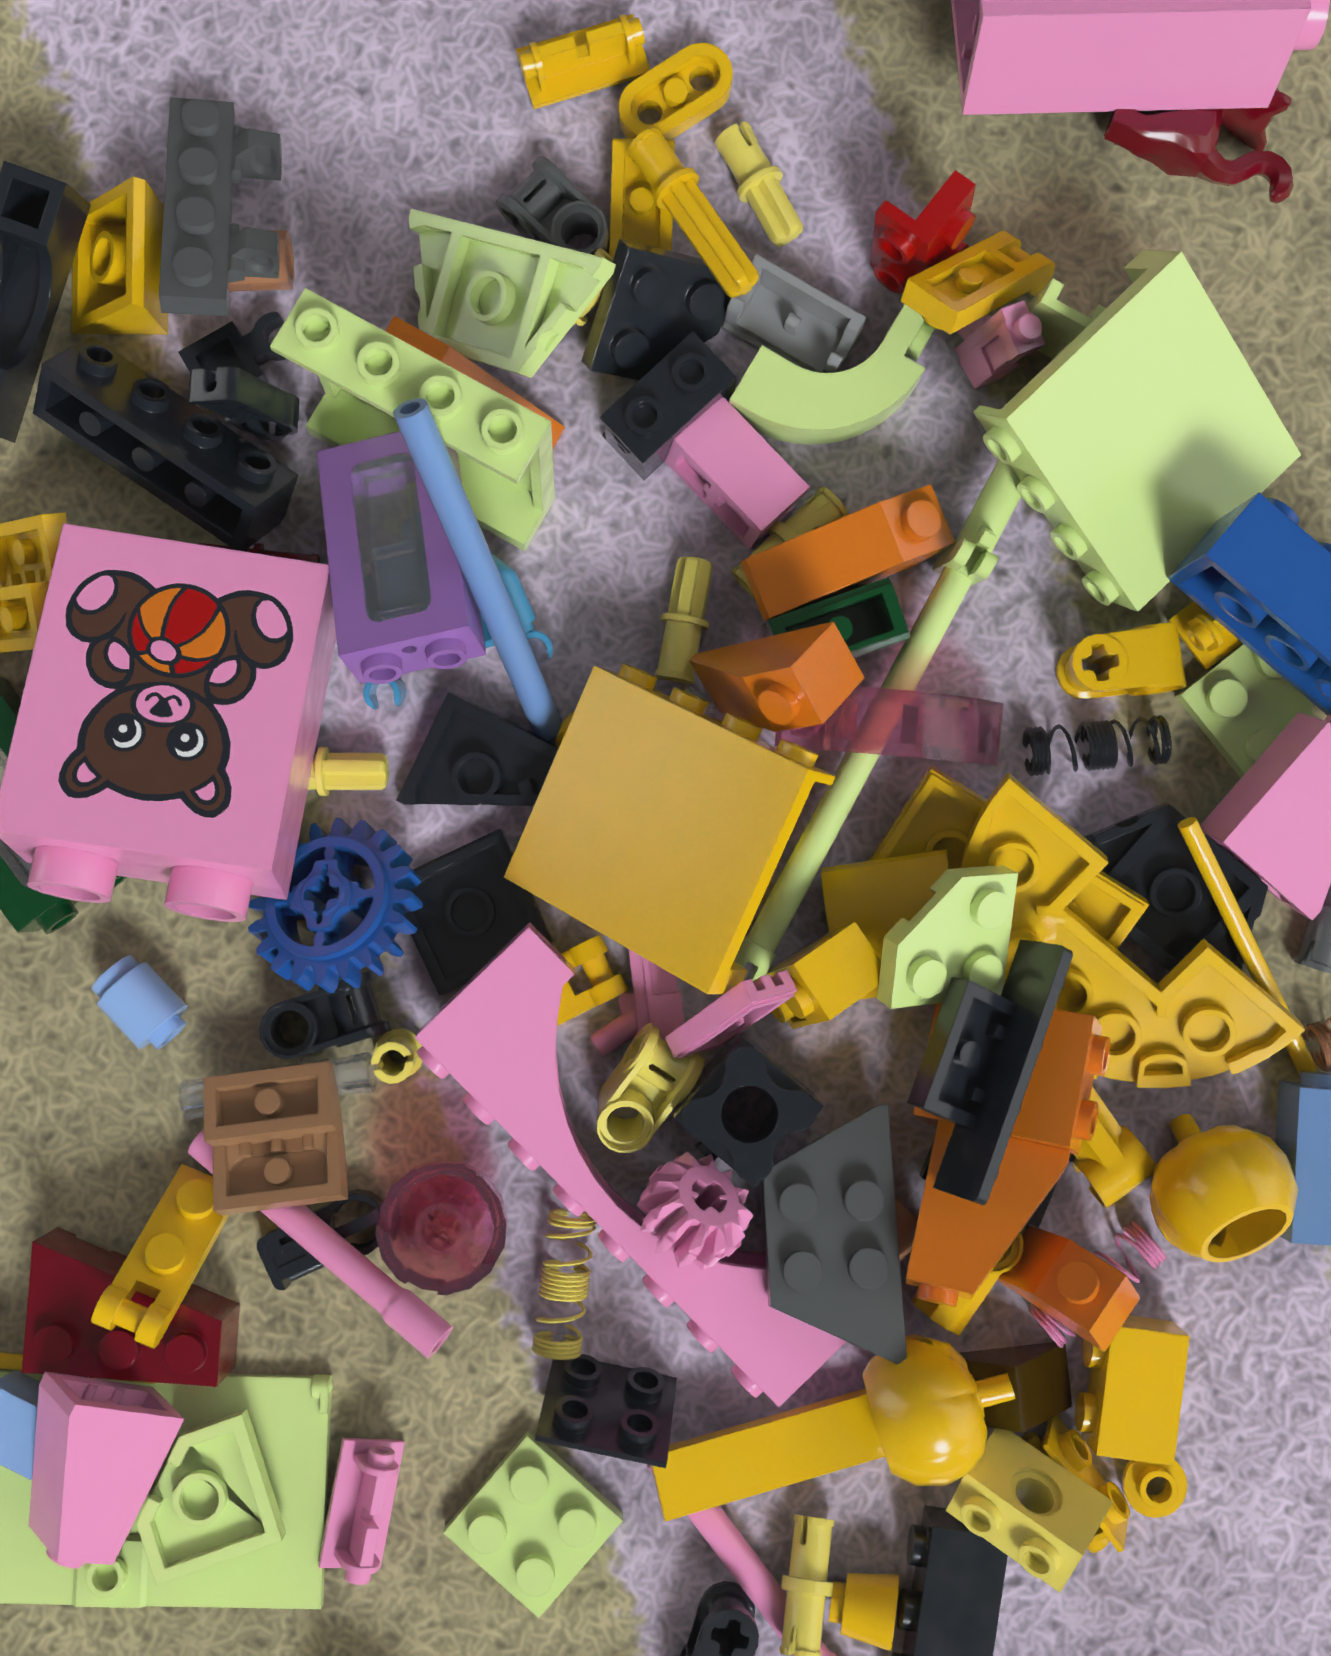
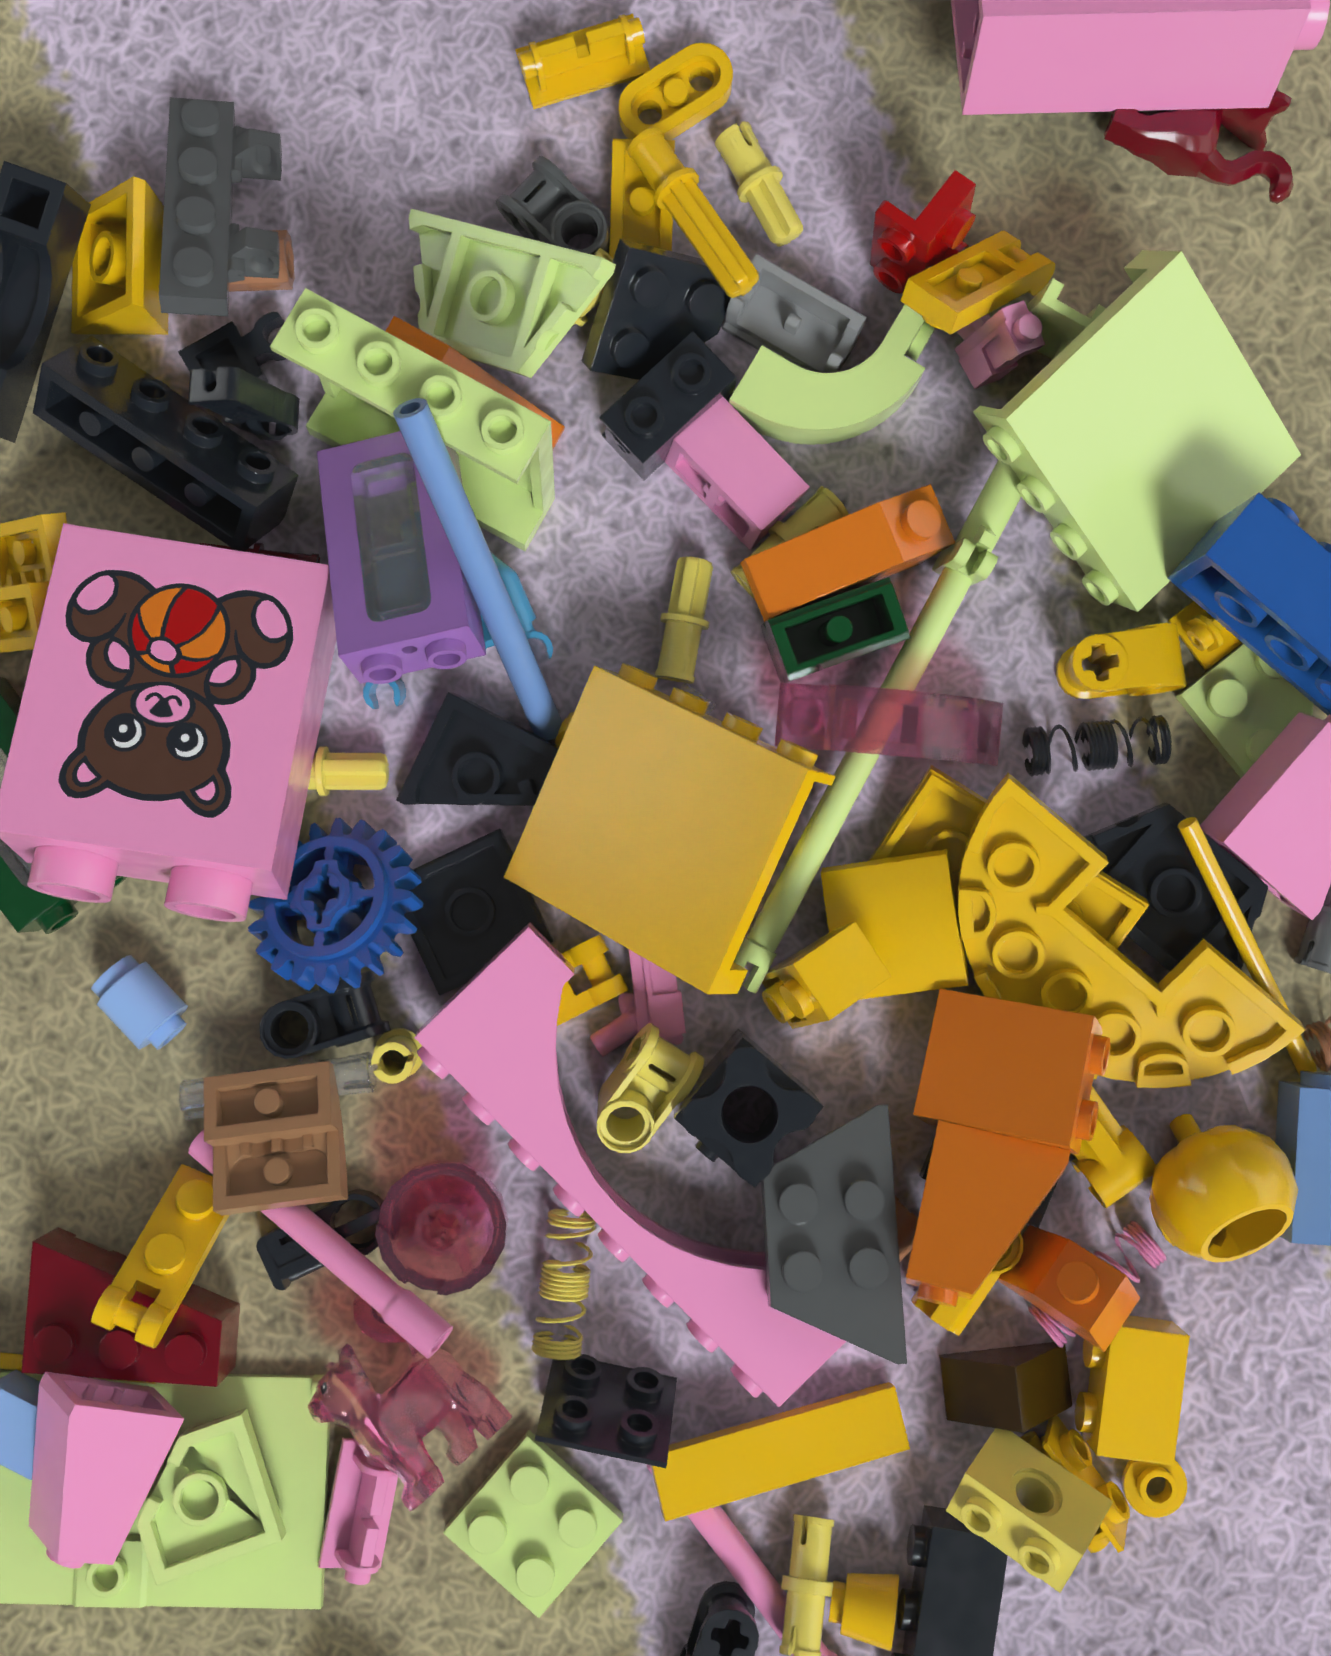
(422, 1398): none -> clear pink animal
(694, 1210): bright pink gear -> none
(731, 1014): bright pink tile -> none
(781, 678): orange slope -> none
(931, 1411): yellow piece -> none
(954, 935): yellowish green plate -> none
(984, 1061): black bracket -> none

